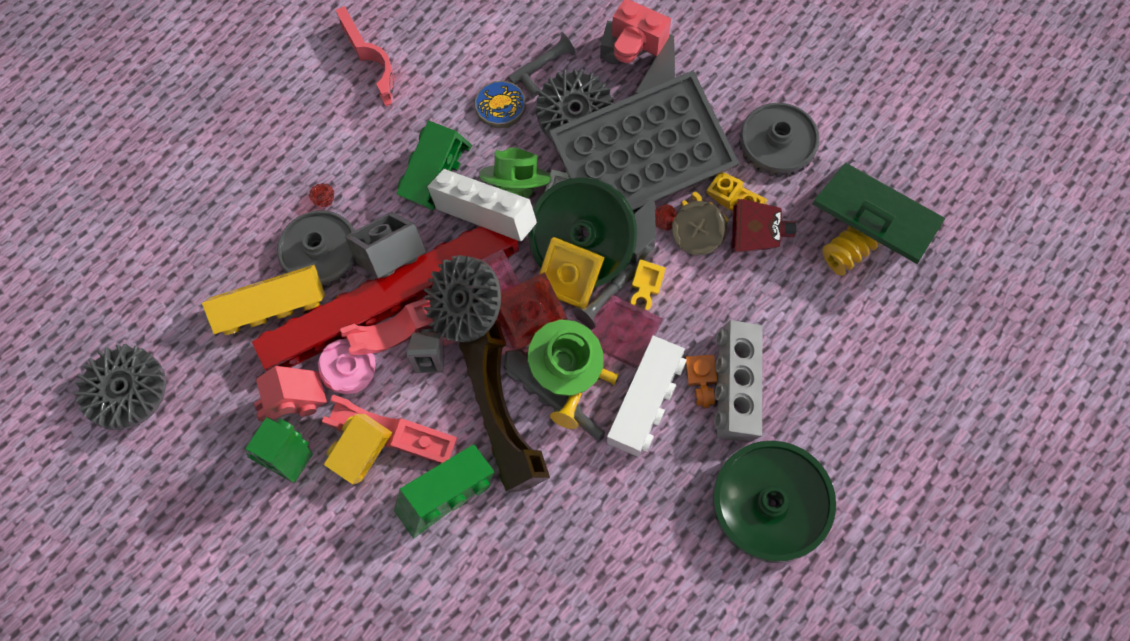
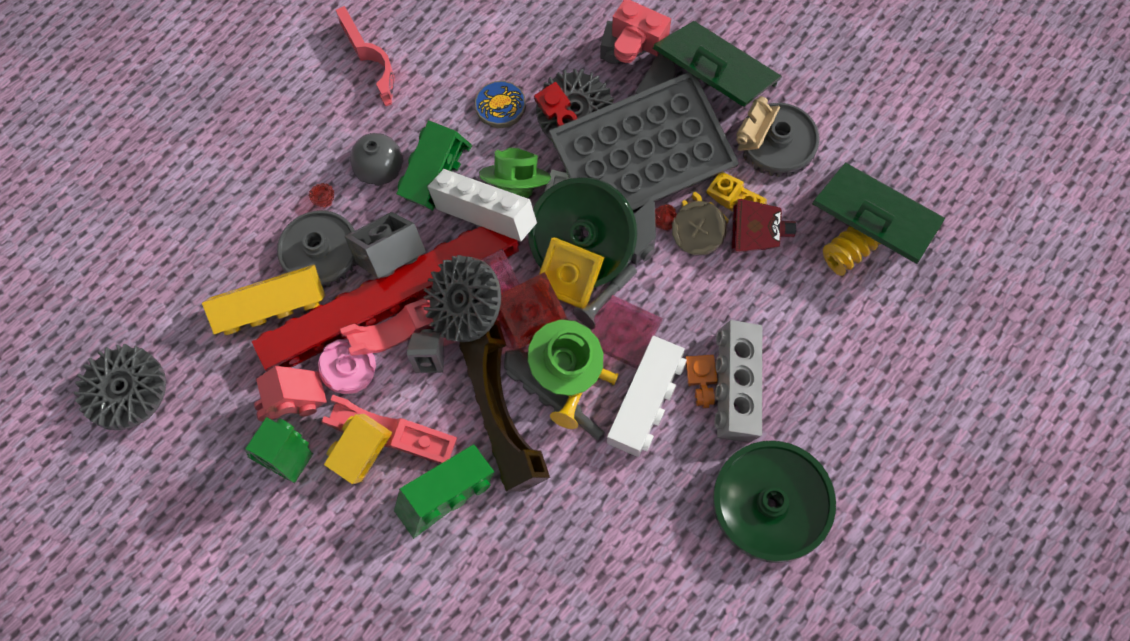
(376, 159): none -> dark grey cylinder
(523, 73): dark grey piece -> none
(554, 103): none -> red plate
(647, 281): yellow plate -> none
(717, 63): none -> dark green container
(753, 131): none -> tan hinge

